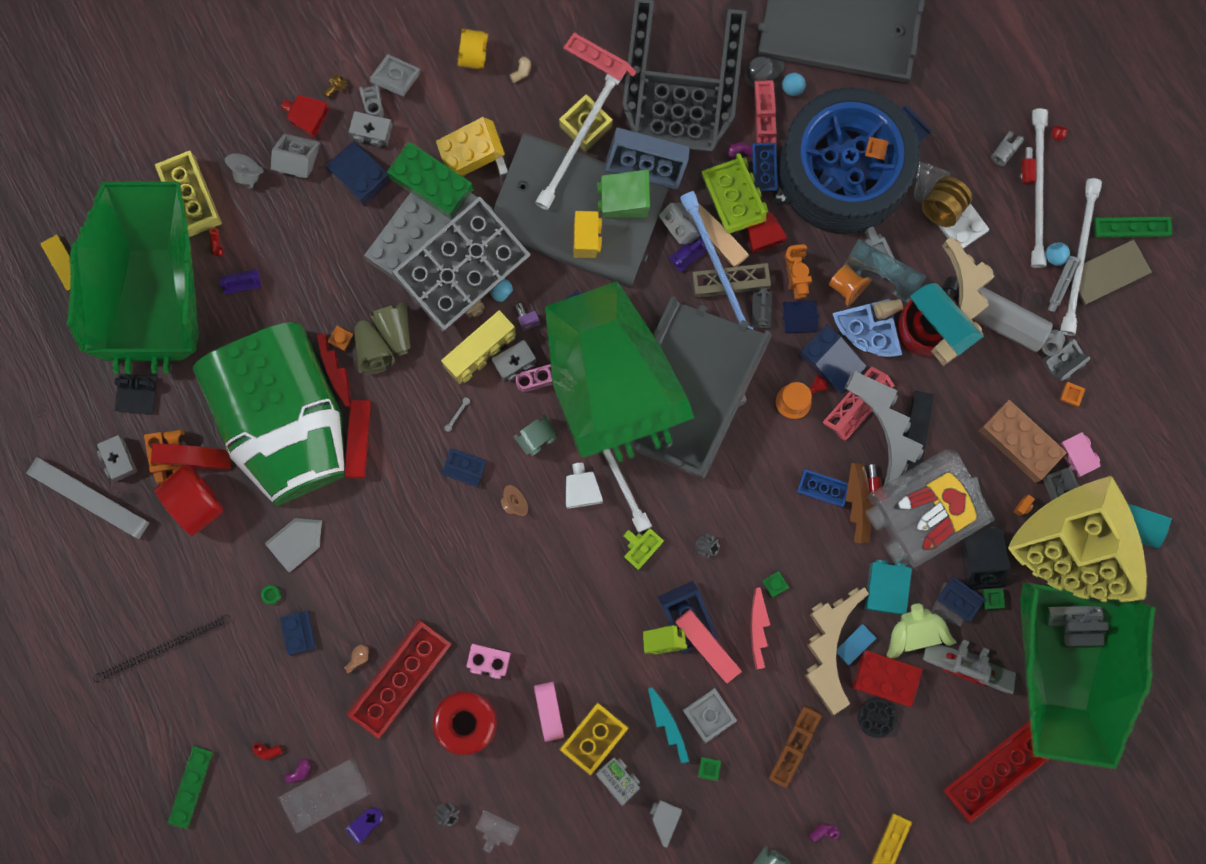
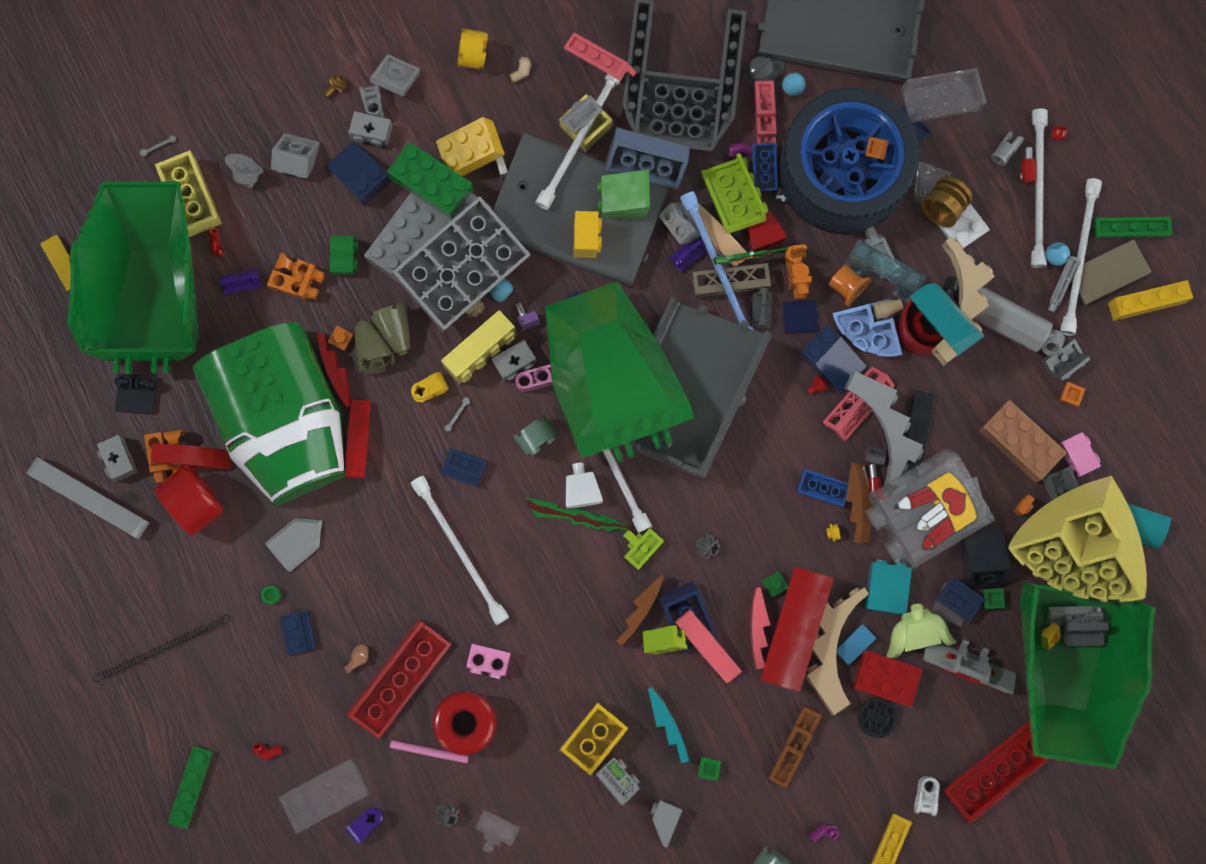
(144, 153): none -> light grey hinge
(300, 773): magenta arm -> none
(301, 280): none -> orange hips
(306, 114): red torso -> none
(343, 255): none -> green brick
(428, 751): none -> bright pink bar
(431, 386): none -> yellow piece
(496, 611): none -> white hose
(514, 501): nougat piece -> none
(549, 510): none -> green sword
(549, 711): bright pink beam -> none
(581, 113): none -> light grey tile
(643, 604): none -> dark orange slope
(709, 715): light grey tile -> none
(749, 255): none -> green sword
(794, 400): orange piece -> none
(796, 629): none -> red arch
(833, 532): none -> yellow plate
(875, 455): none -> dark grey plate
(927, 797): none -> white piece
(943, 95): none -> clear brick
(1050, 636): none -> yellow plate
(1150, 300): none -> yellow brick

